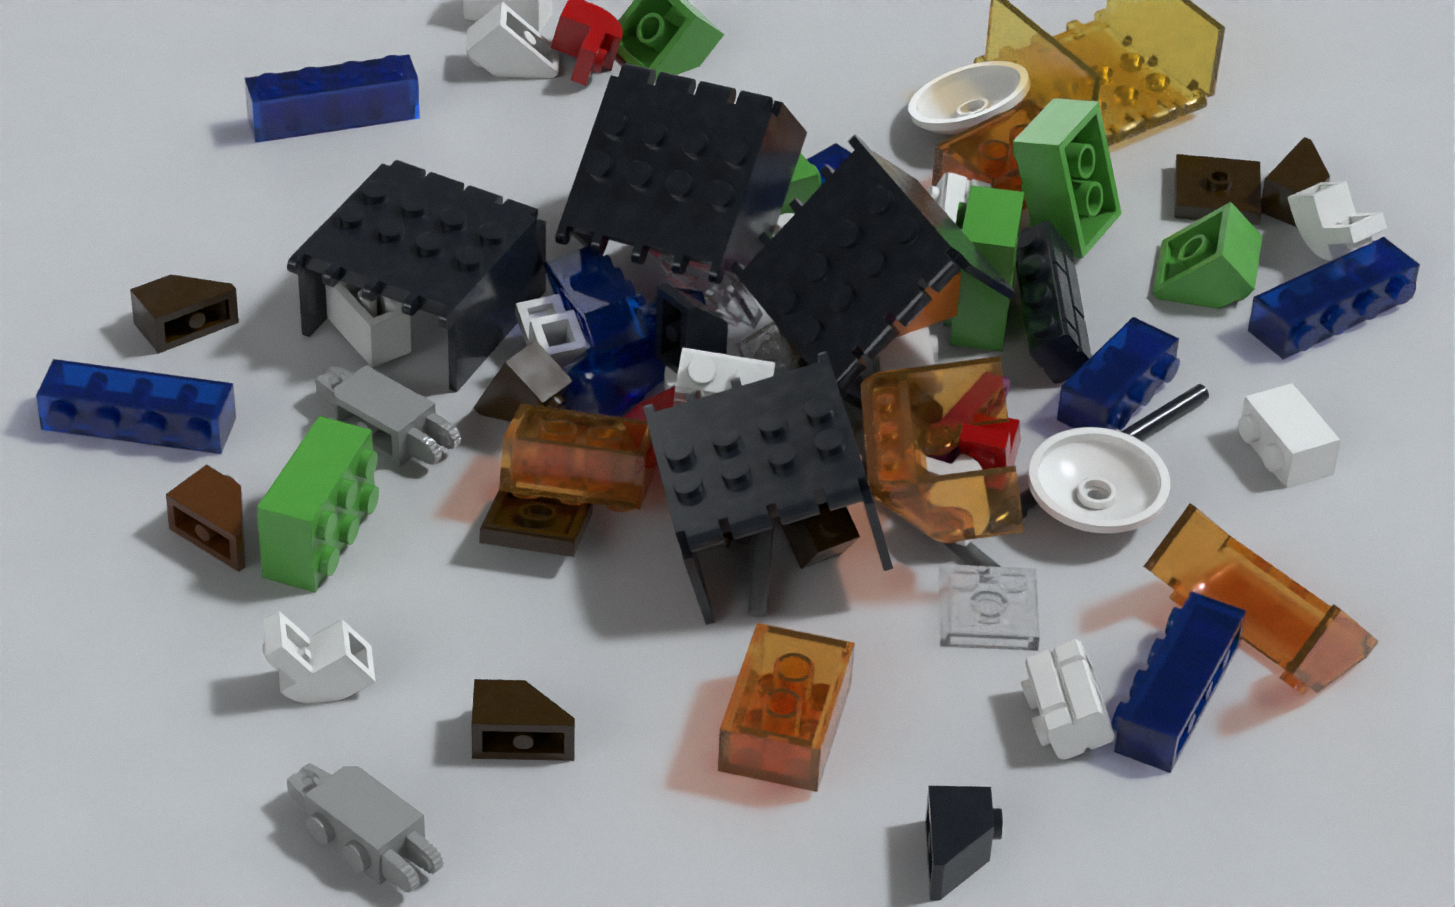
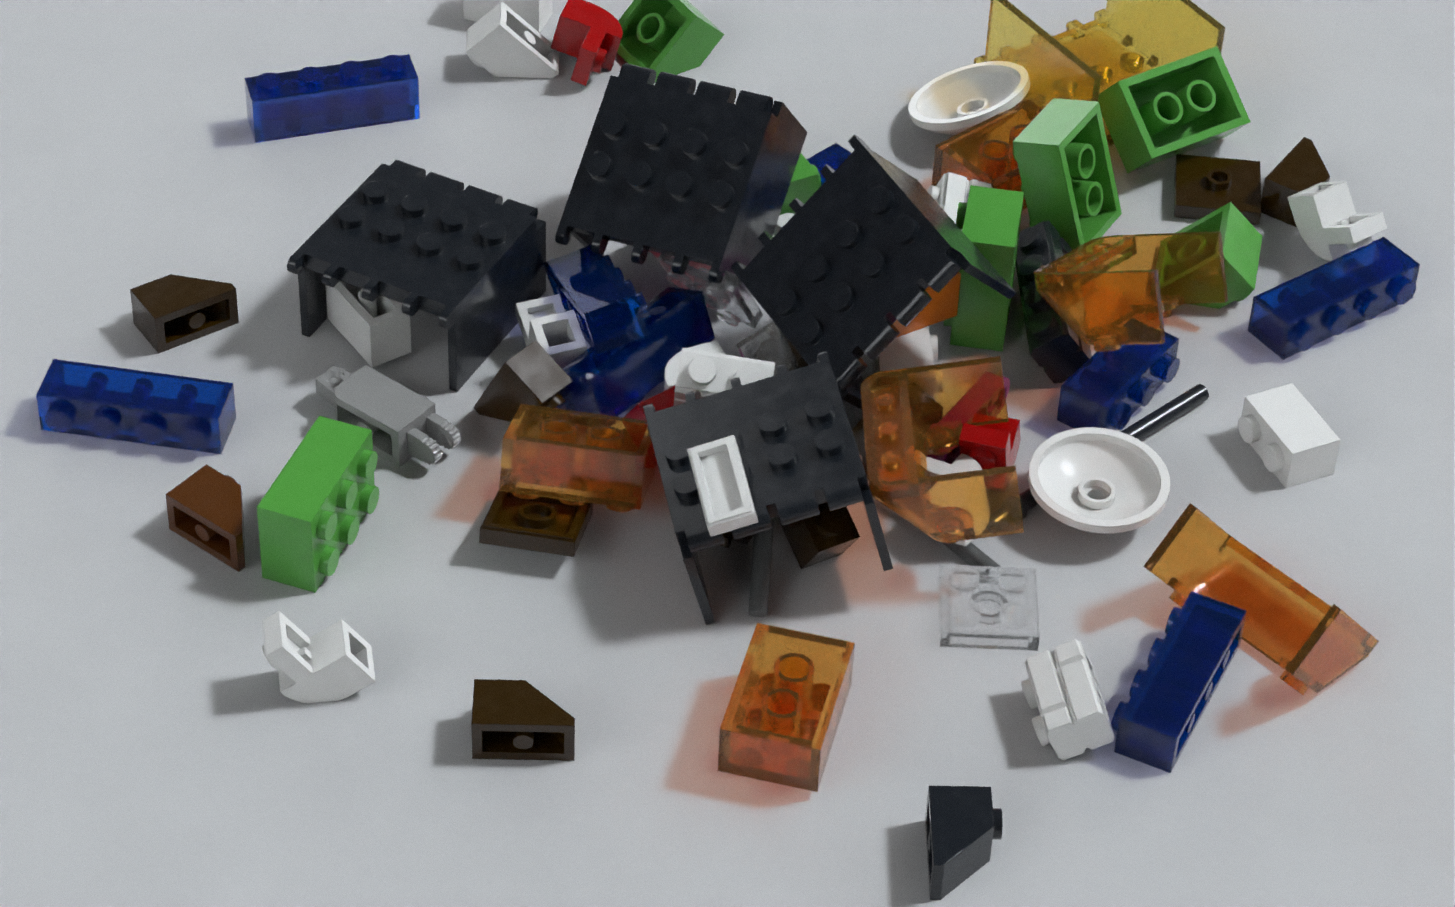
(365, 824): light grey hinge -> none
(685, 324): black slope -> none
(722, 485): none -> white tile
(1126, 284): none -> clear orange windscreen
(1172, 109): none -> bright green brick

